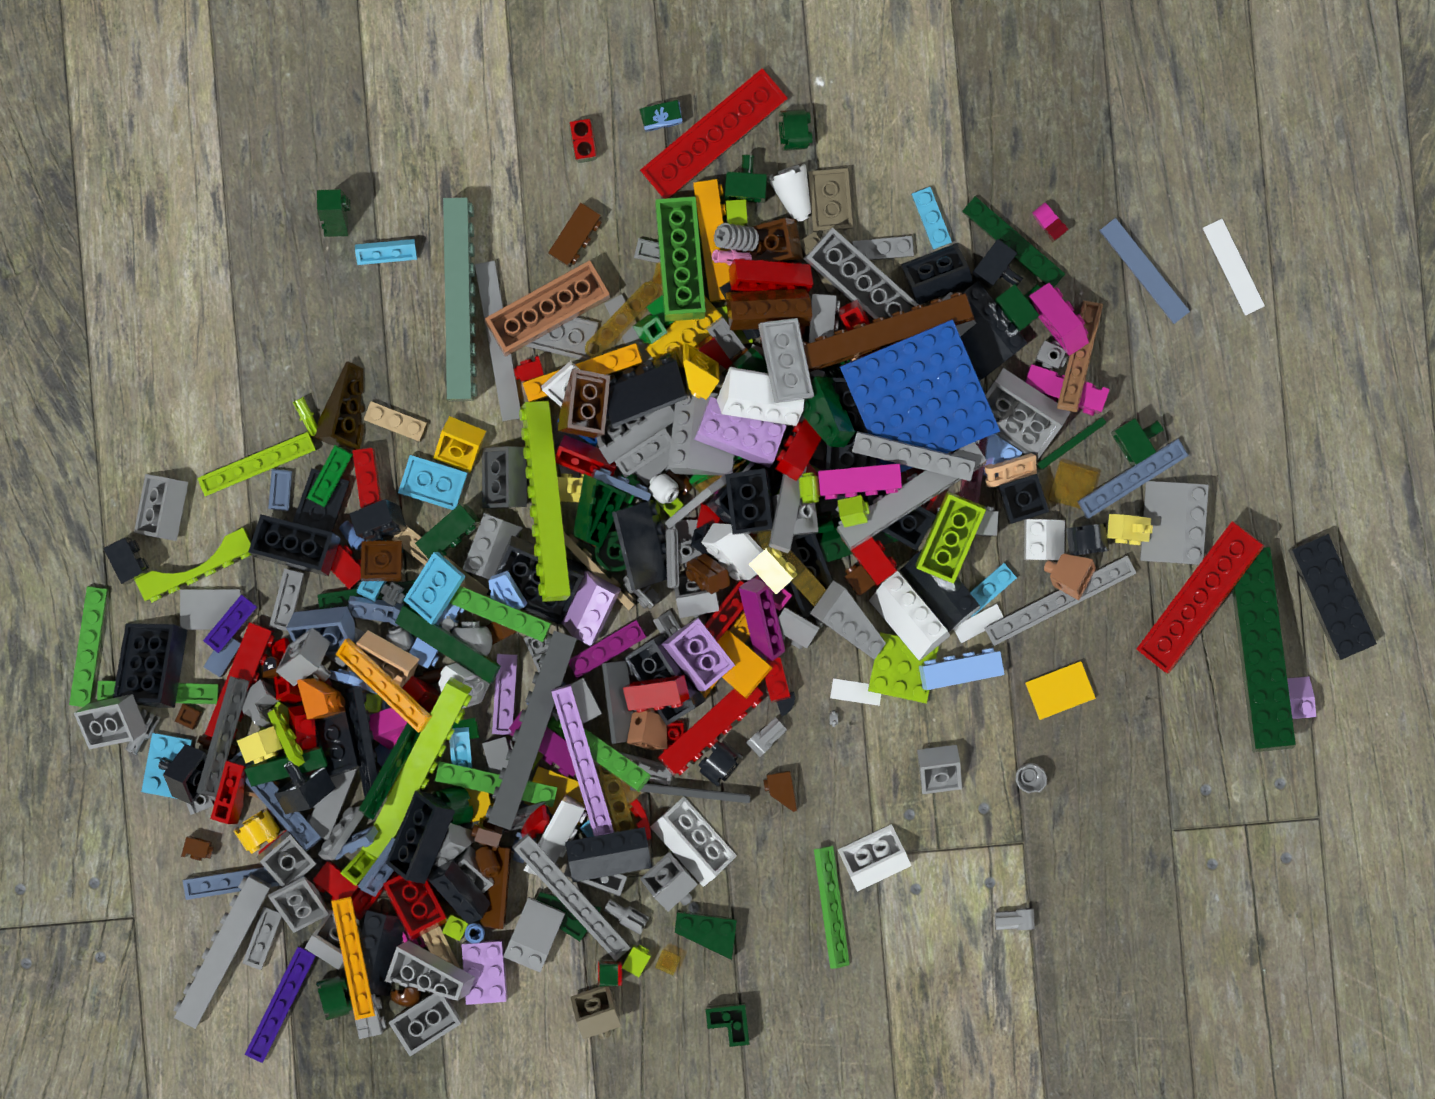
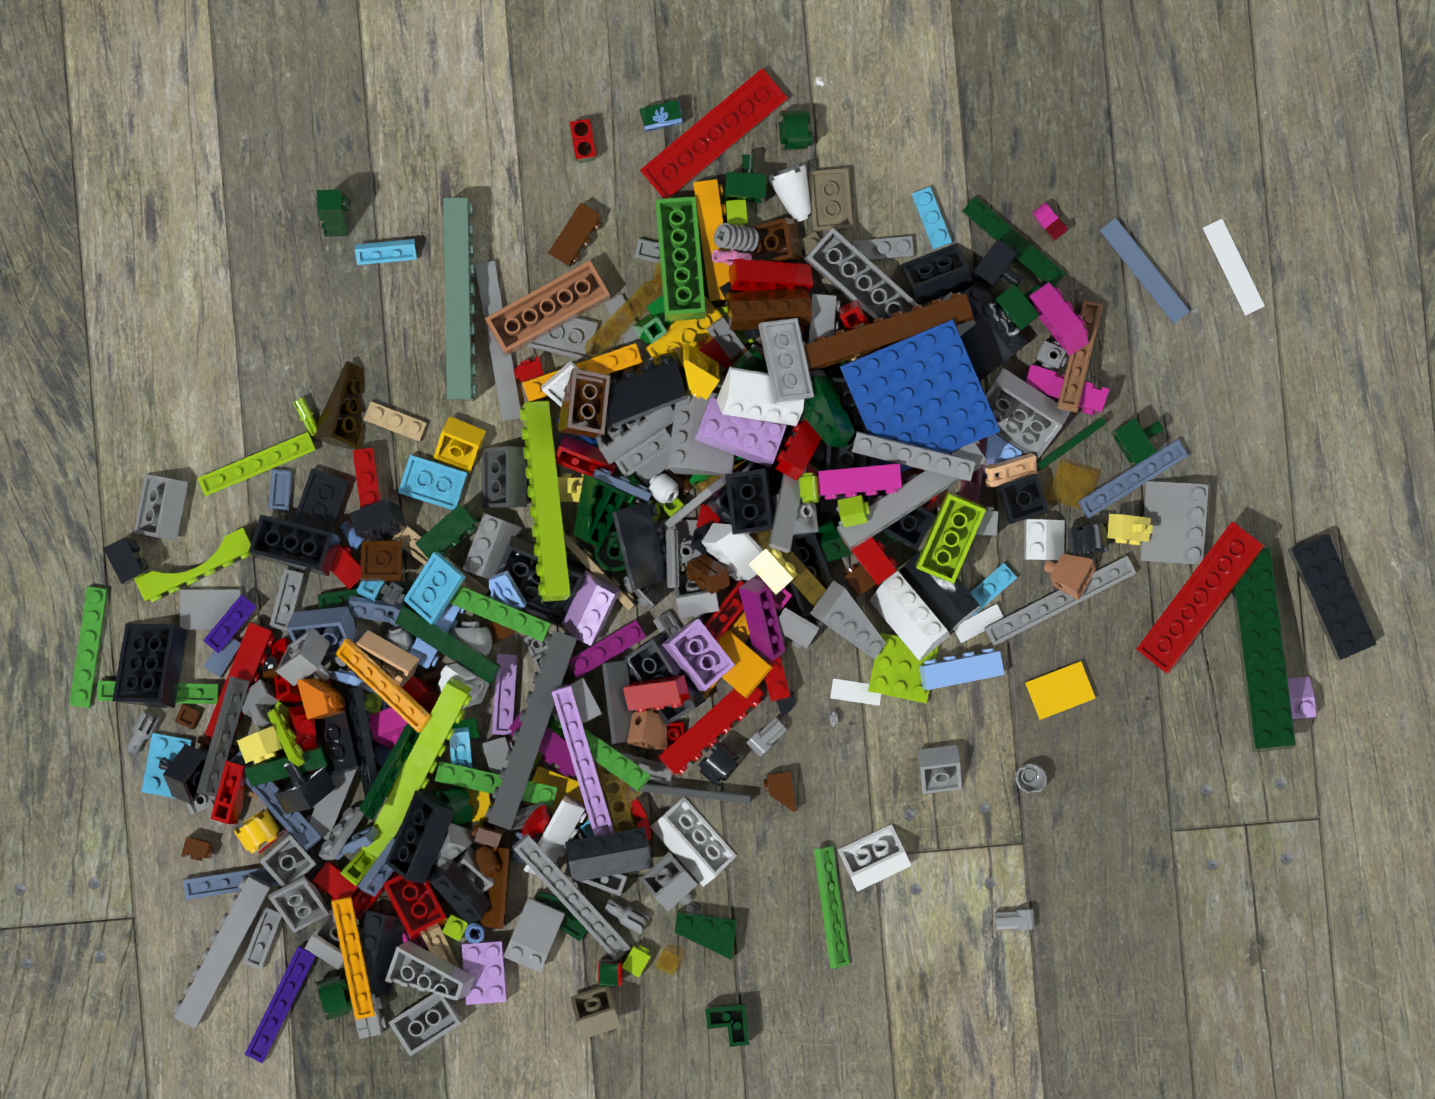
(110, 721): light grey brick -> none
(329, 476): green tile -> none
(407, 997): reddish brown hair -> none
(448, 624): light grey piece -> none

